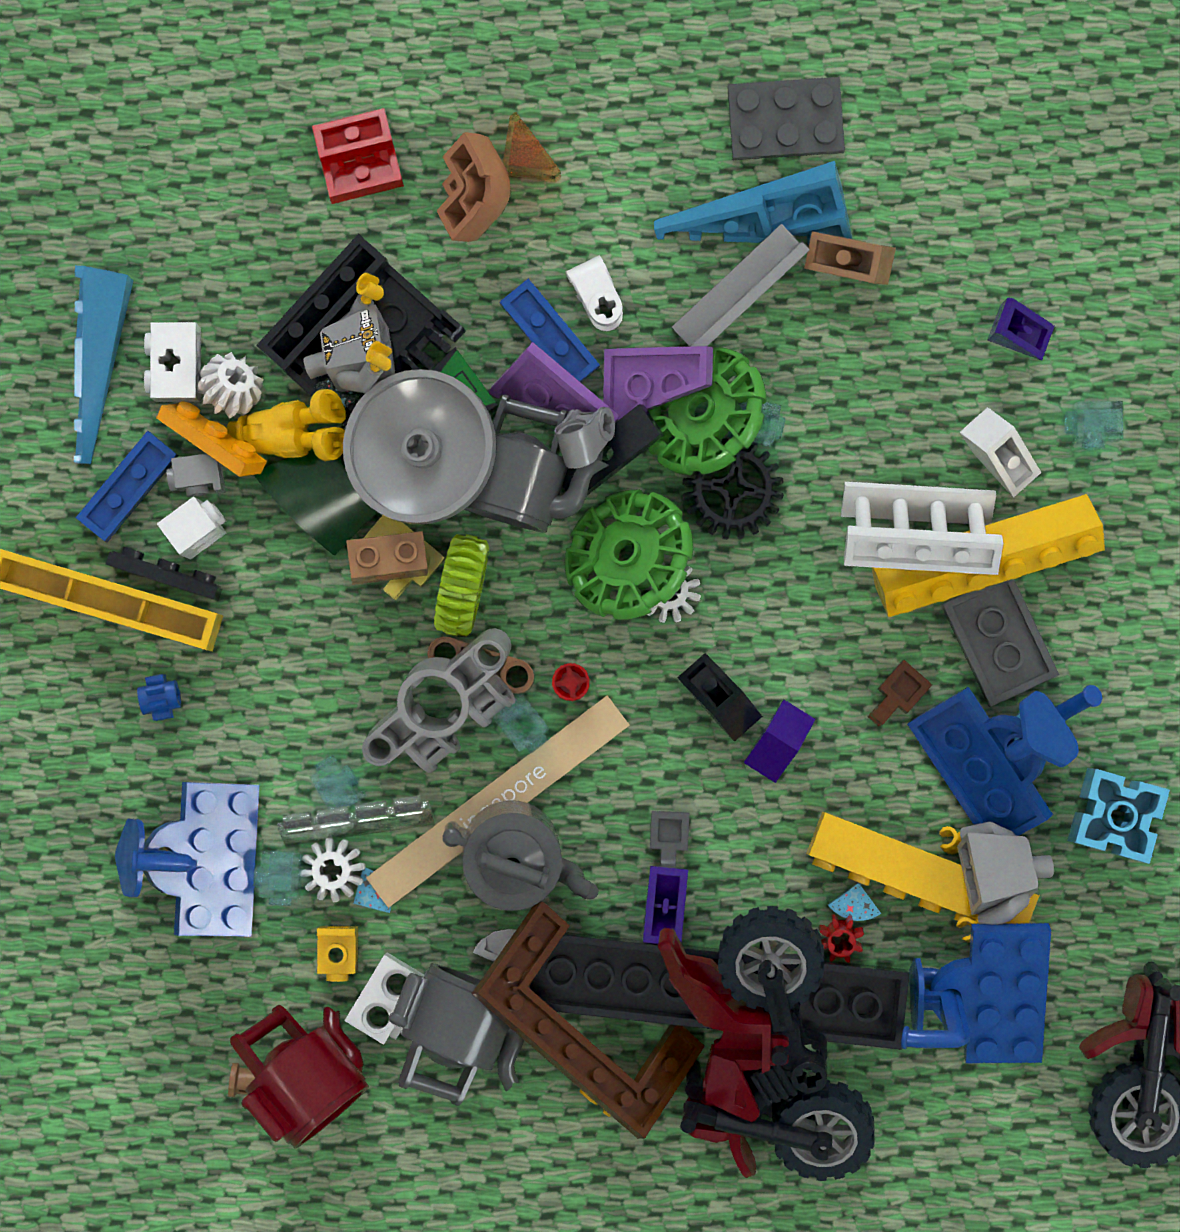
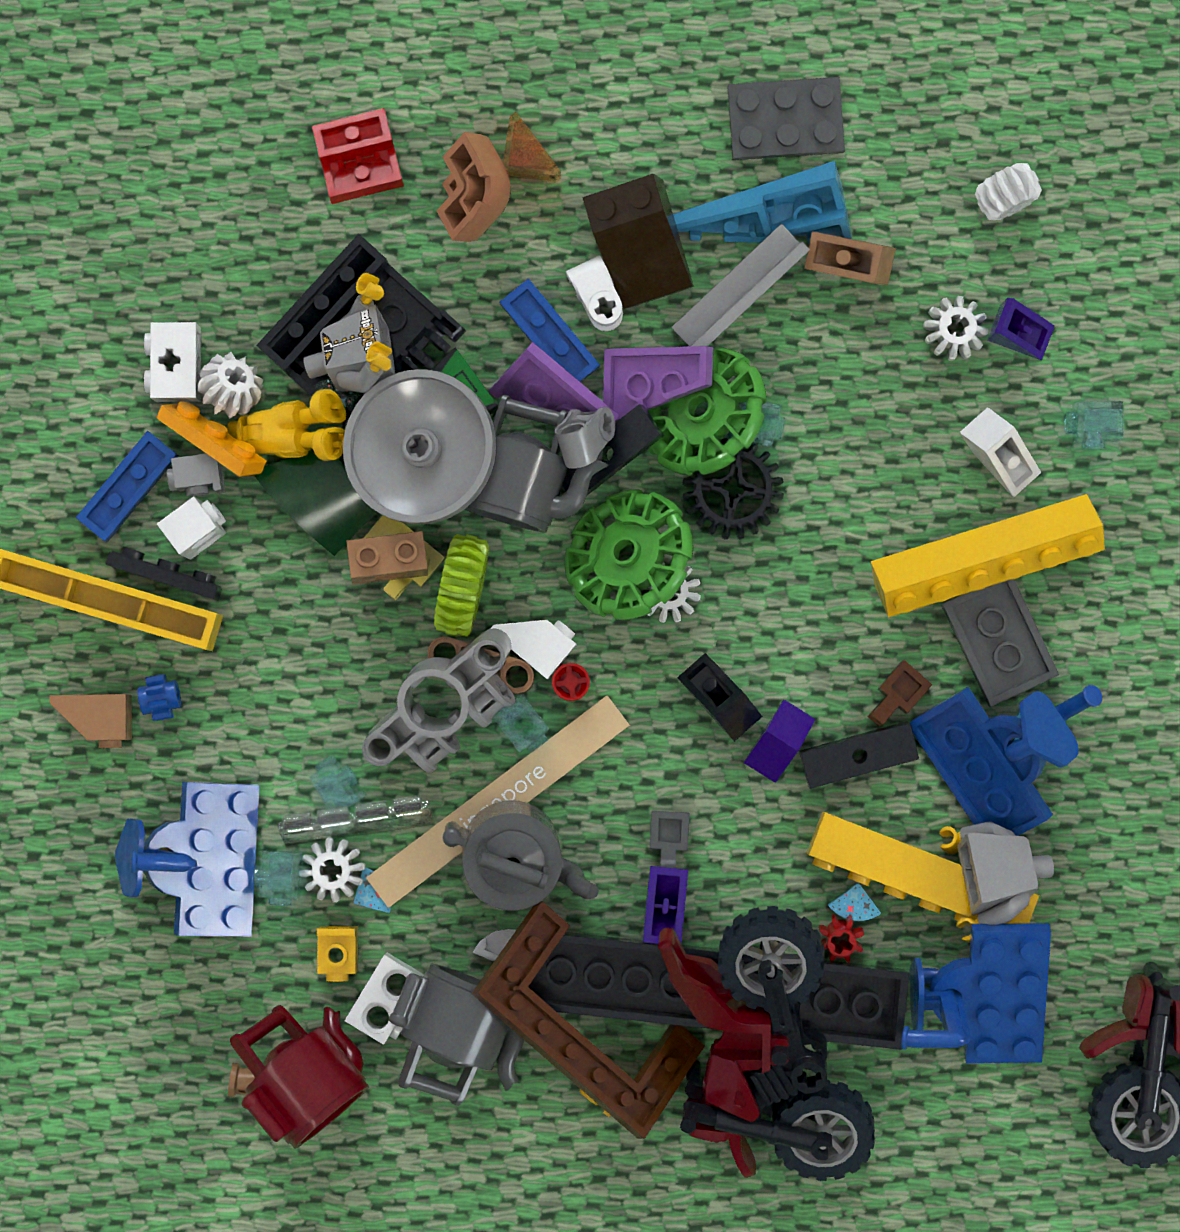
(98, 716): none -> medium nougat slope
(99, 327): dark azure wedge -> none
(540, 643): none -> white slope
(639, 240): none -> dark brown slope
(881, 747): none -> black tile
(921, 549): white fence -> none
(943, 319): none -> white gear
(1008, 191): none -> white gear
(1138, 802): medium azure brick -> none

